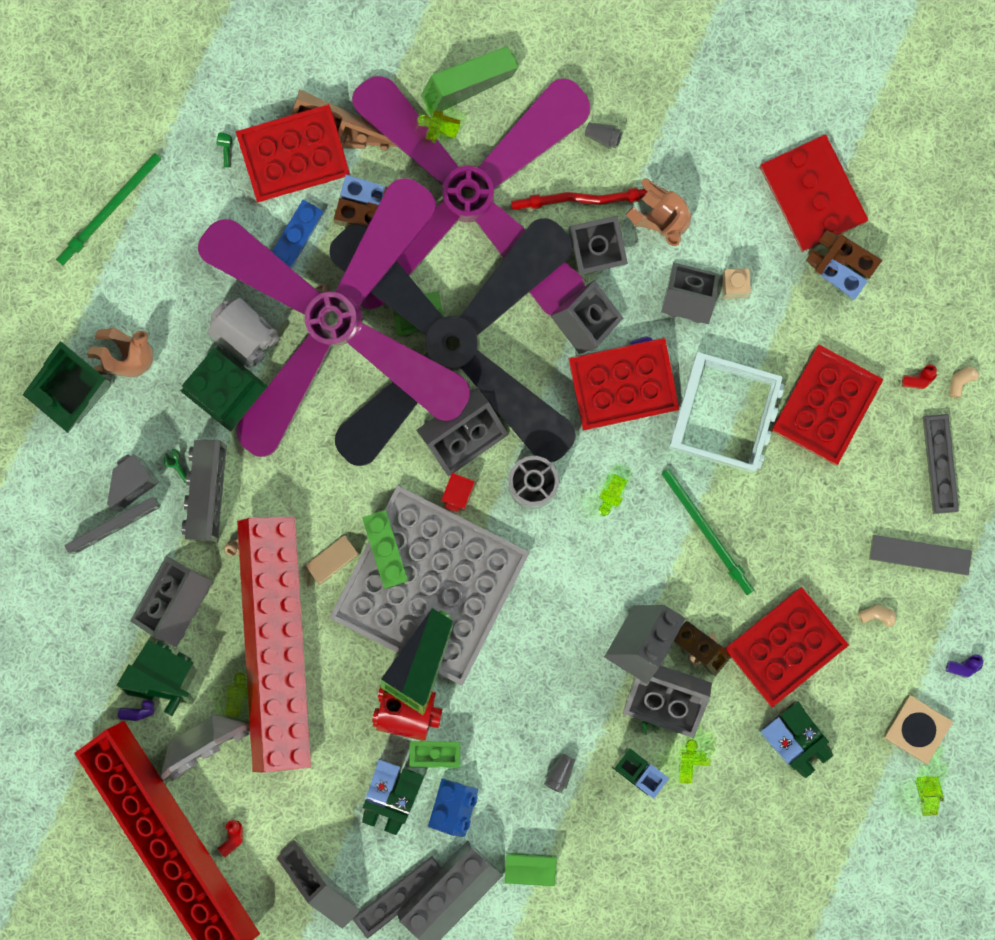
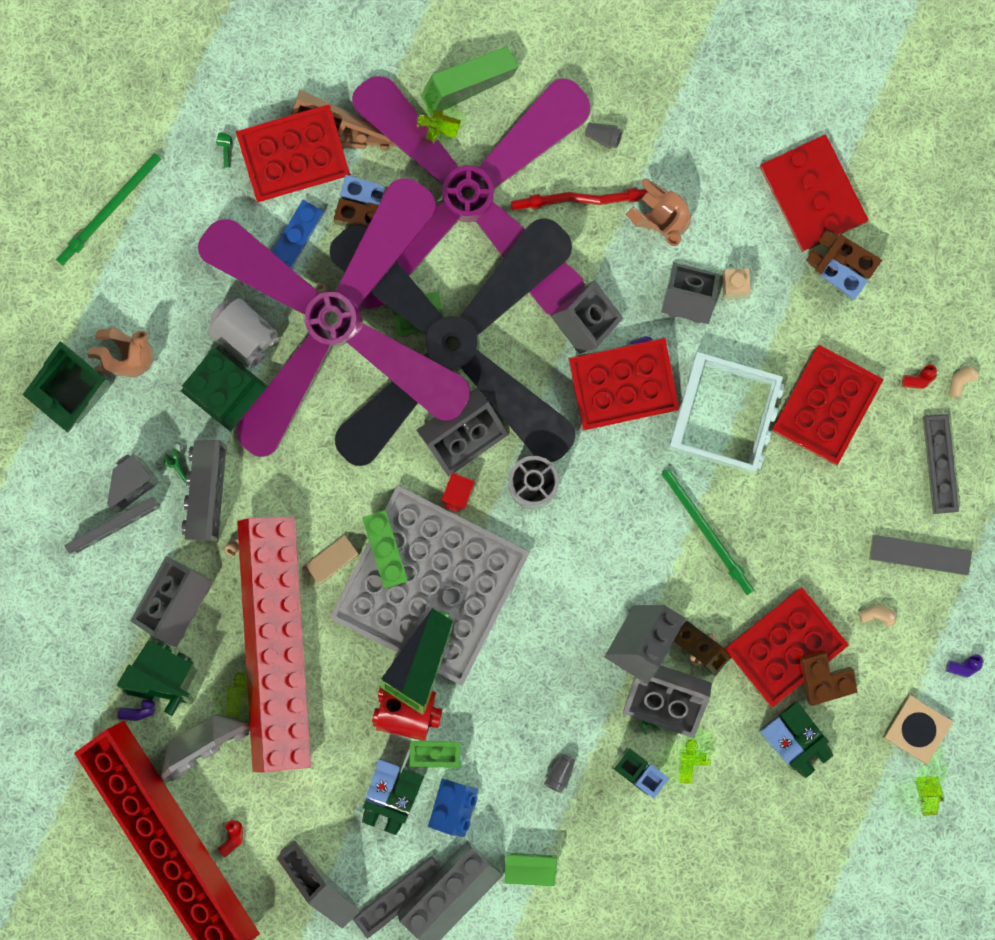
(598, 245): dark grey slope -> none
(611, 496): clear neon green piece -> none
(821, 683): none -> reddish brown plate

